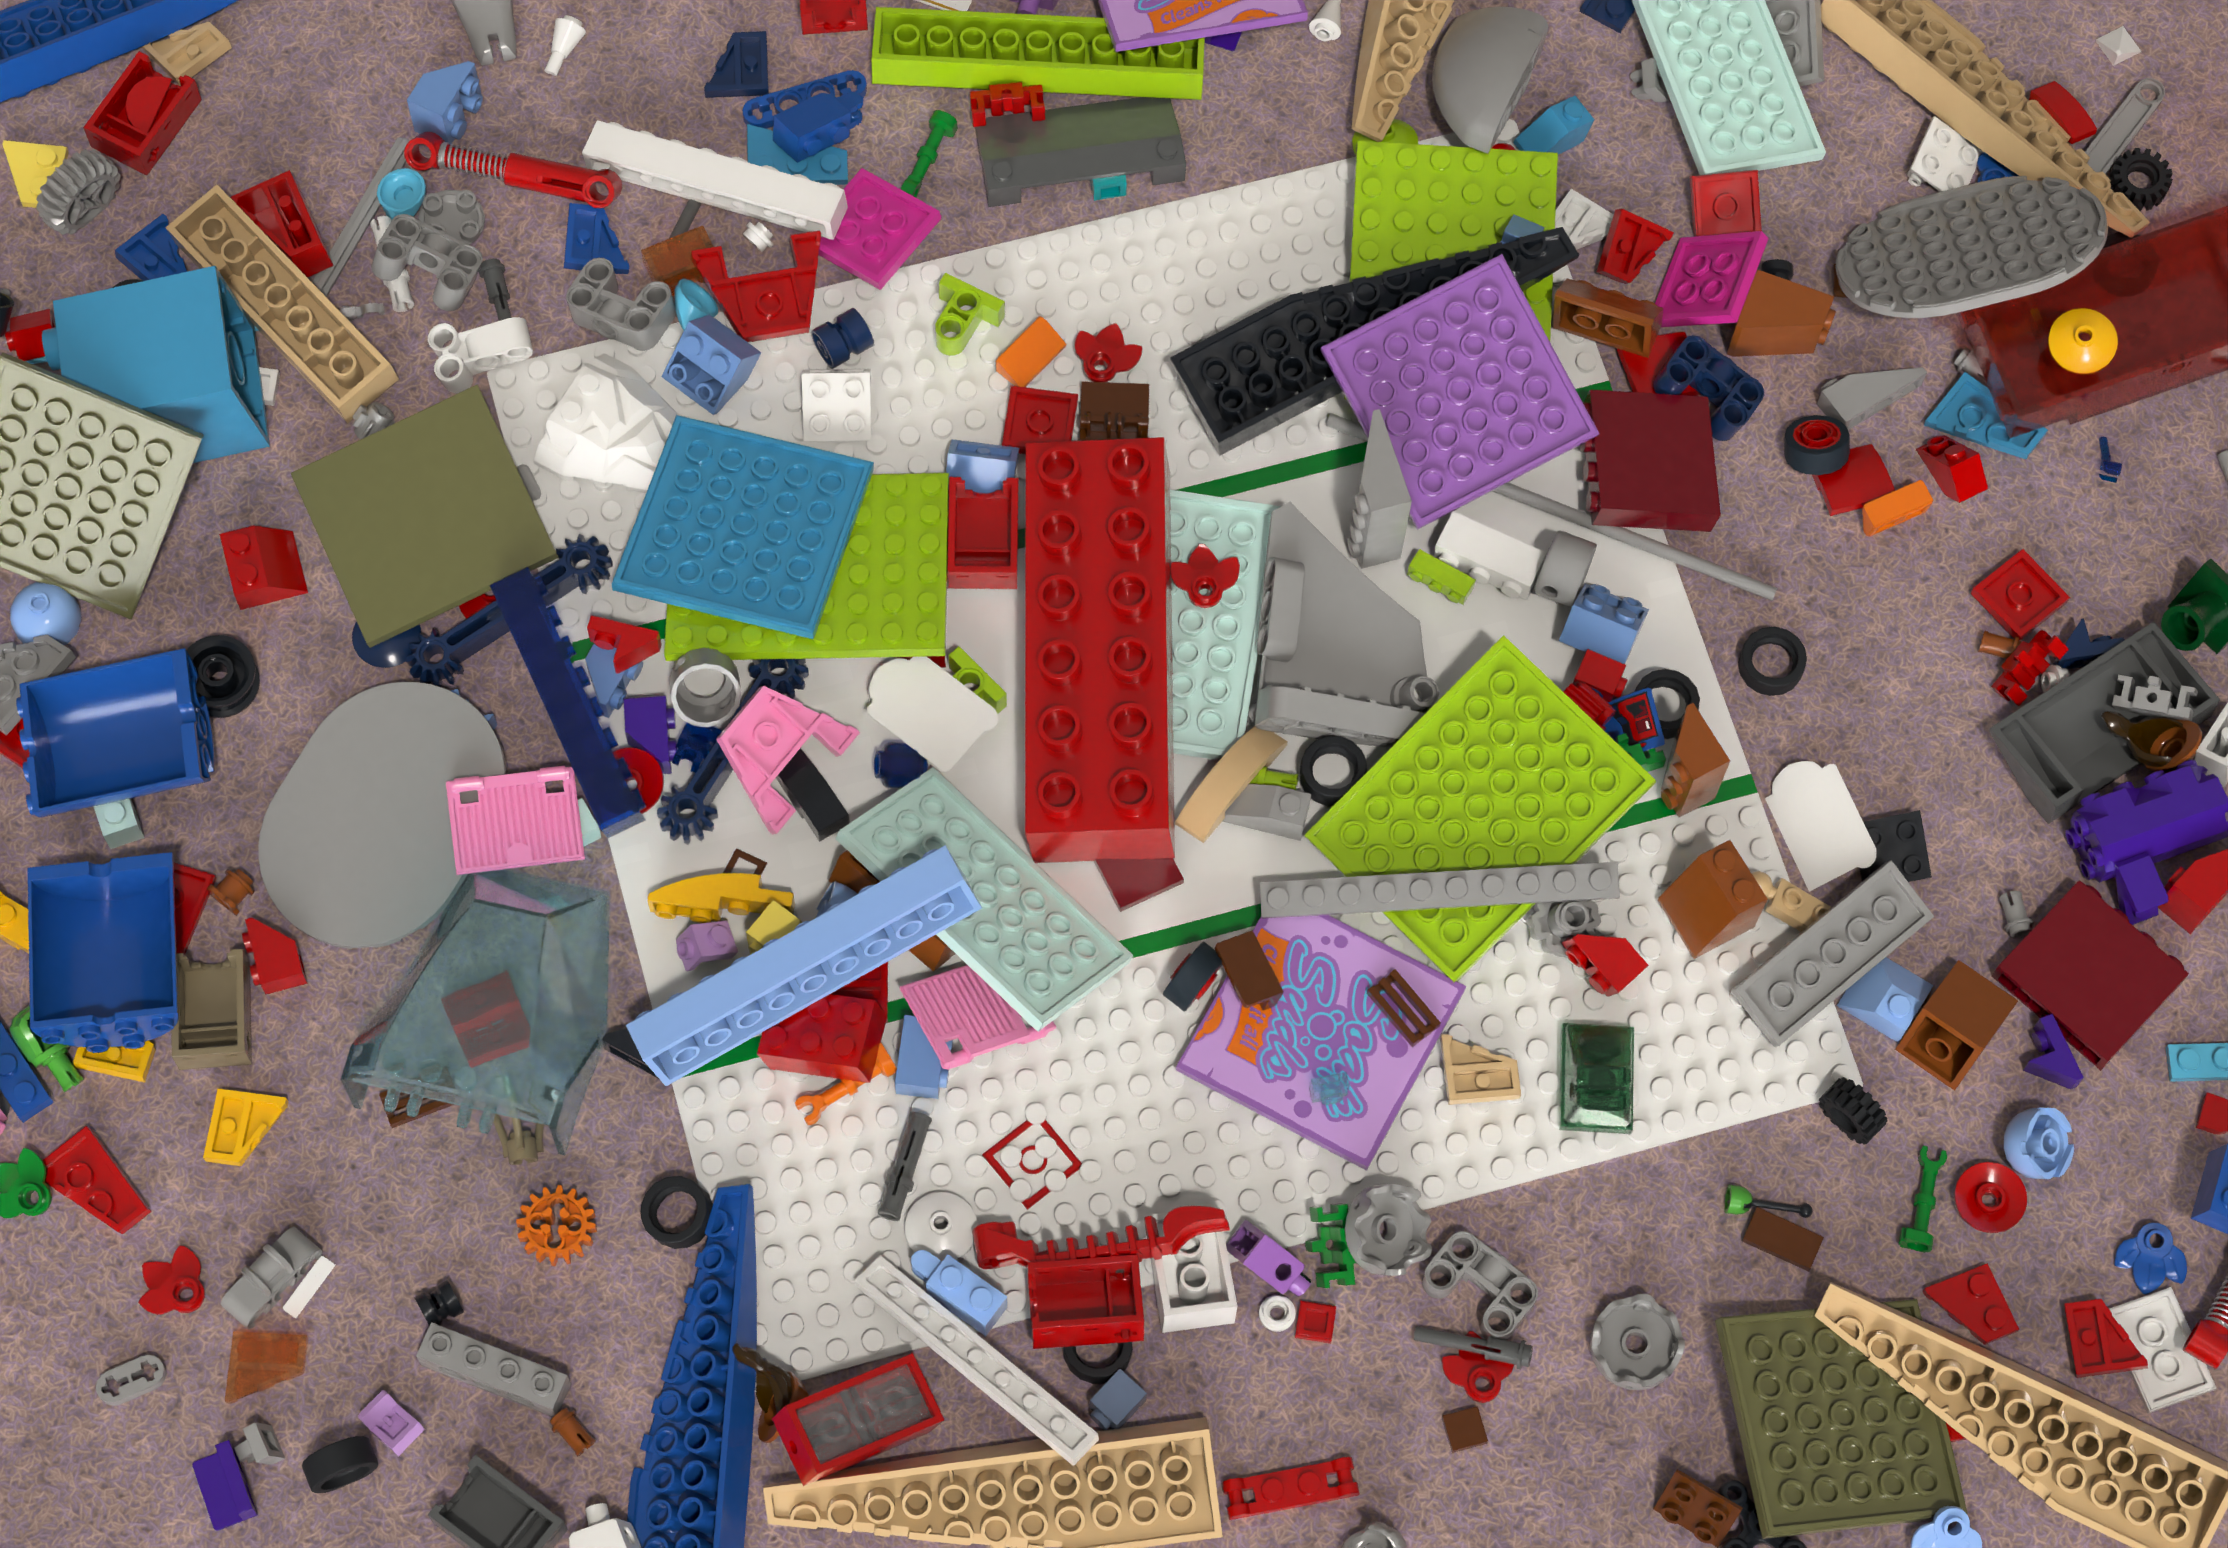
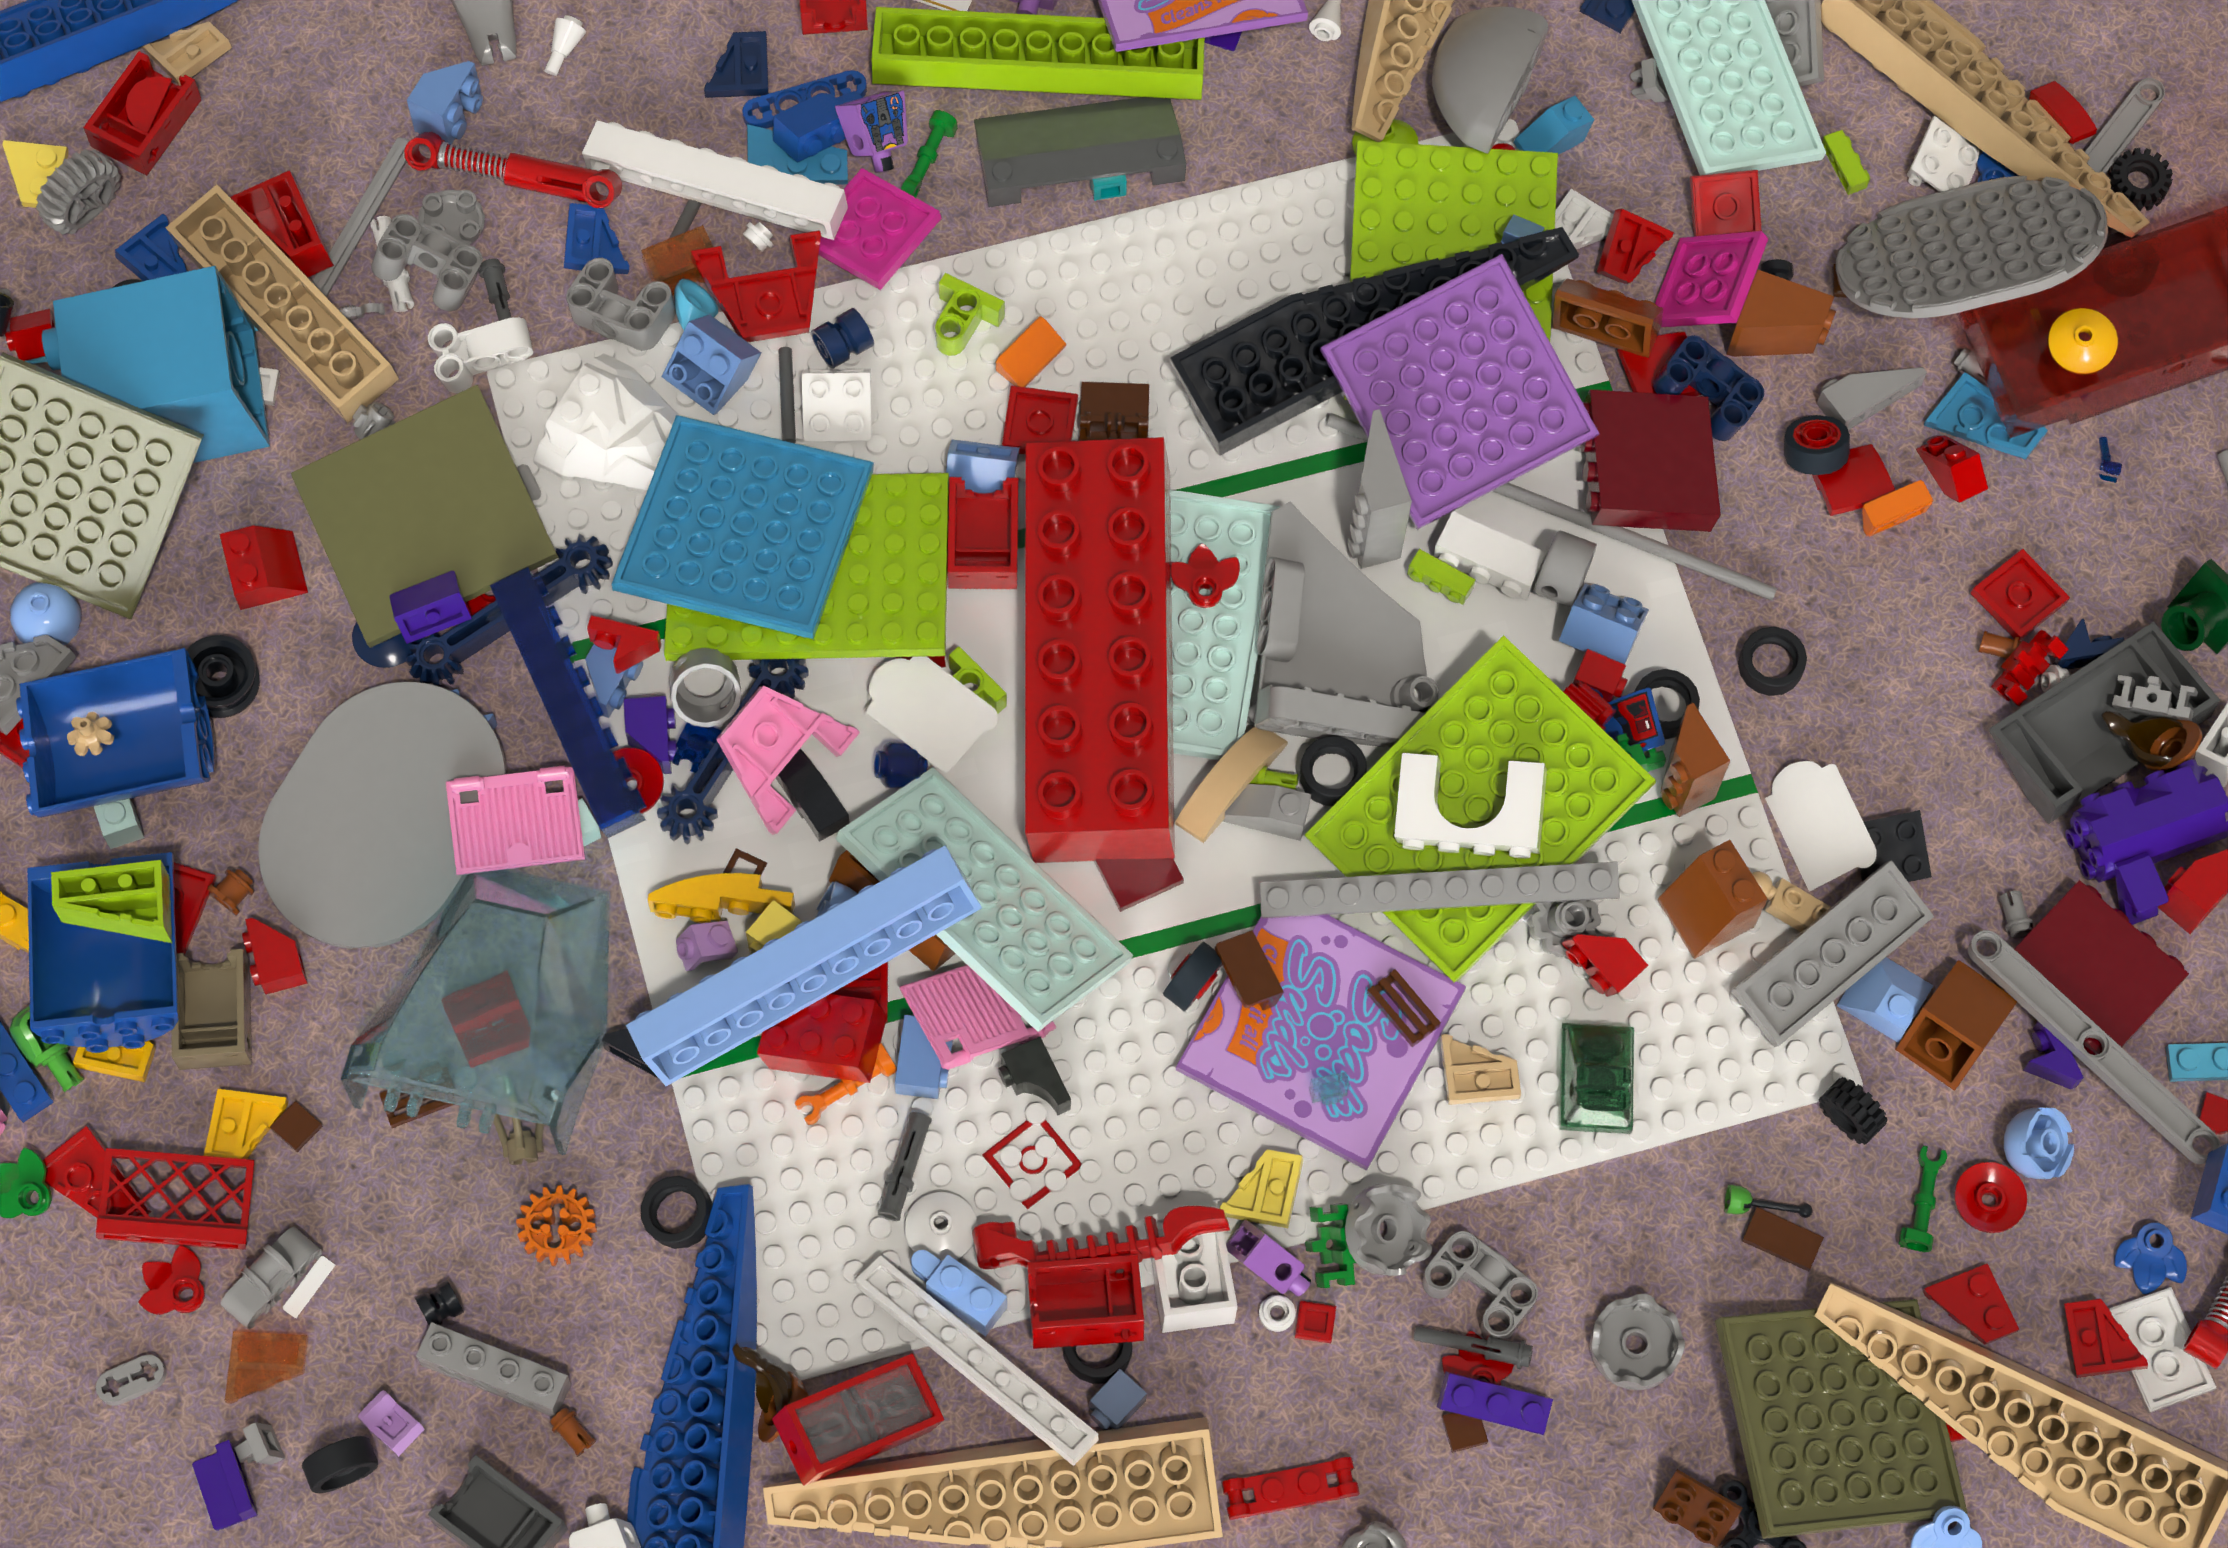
(90, 734): none -> tan plant
(116, 899): none -> lime wedge
(174, 1231): none -> red fence
(296, 1126): none -> reddish brown tile
(401, 192): medium azure piece -> none
(429, 607): none -> dark purple panel
(787, 394): none -> dark grey bar
(875, 126): none -> torso
(1007, 98): red piece -> none
(1033, 1072): none -> pearl dark grey arch
(1106, 350): red plate -> none
(1267, 1191): none -> light yellow wing
(1494, 1403): none -> dark purple plate
(1512, 830): none -> white arch
(1845, 162): none -> lime piece
(2112, 1065): none -> light grey beam
(2118, 45): white slope -> none

